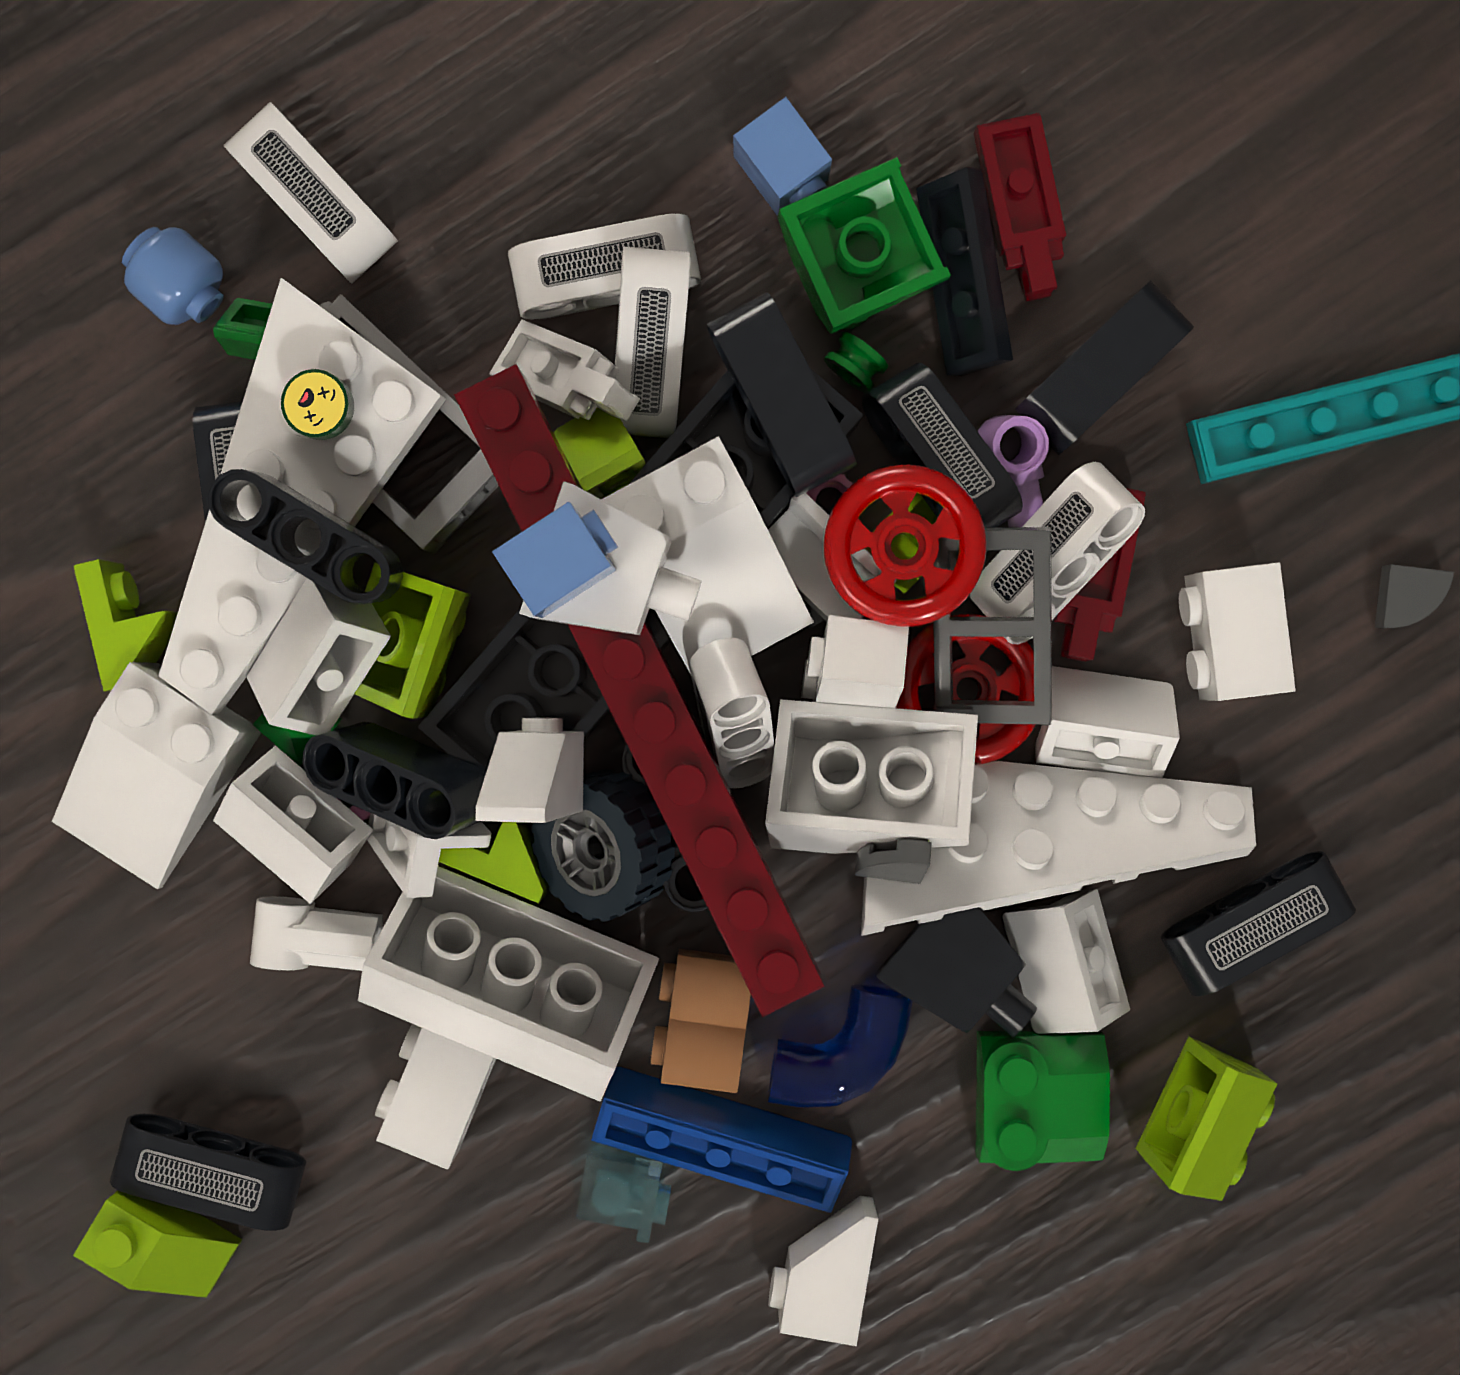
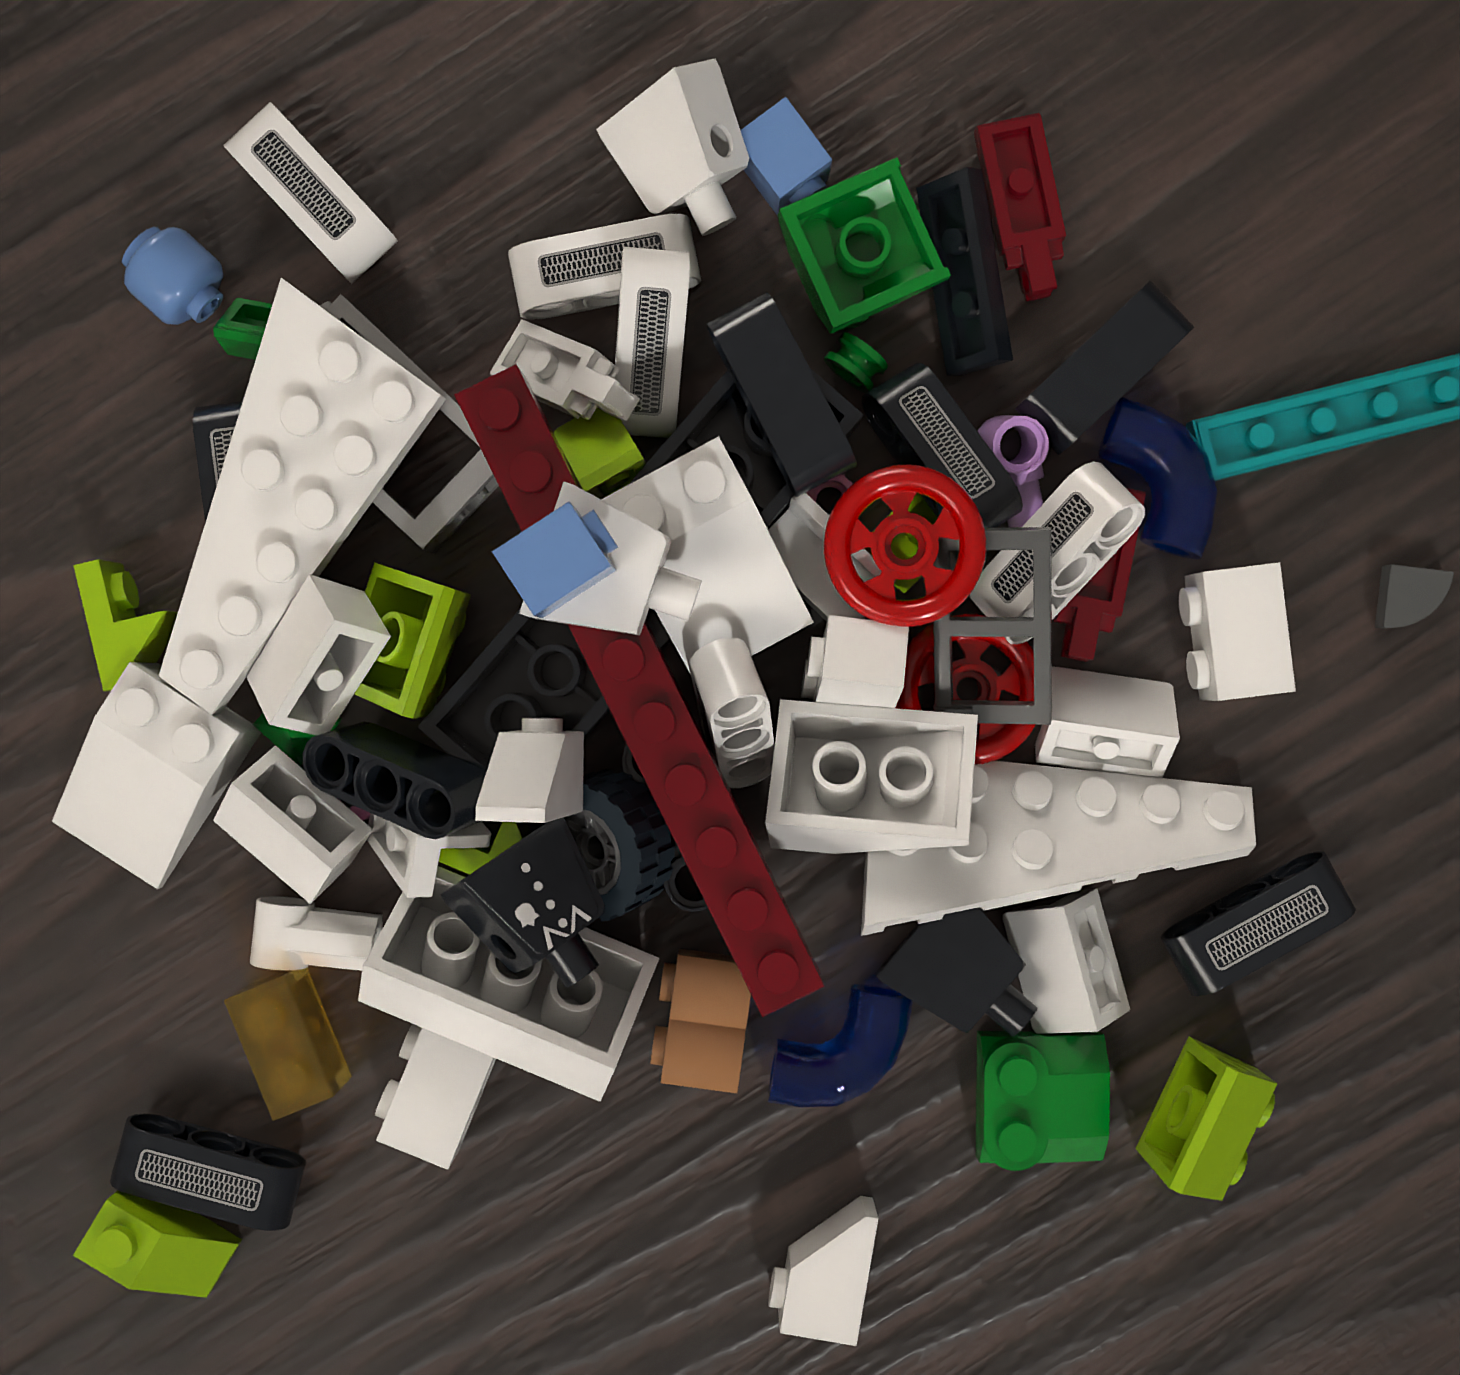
(275, 530): black beam -> none
(288, 1041): none -> clear yellow brick
(317, 404): light yellow tile -> none
(533, 903): none -> torso
(623, 1192): clear light blue bracket -> none
(681, 144): none -> white torso
(723, 1139): blue slope -> none
(904, 864): dark grey tile -> none
(1175, 471): none -> clear blue cylinder

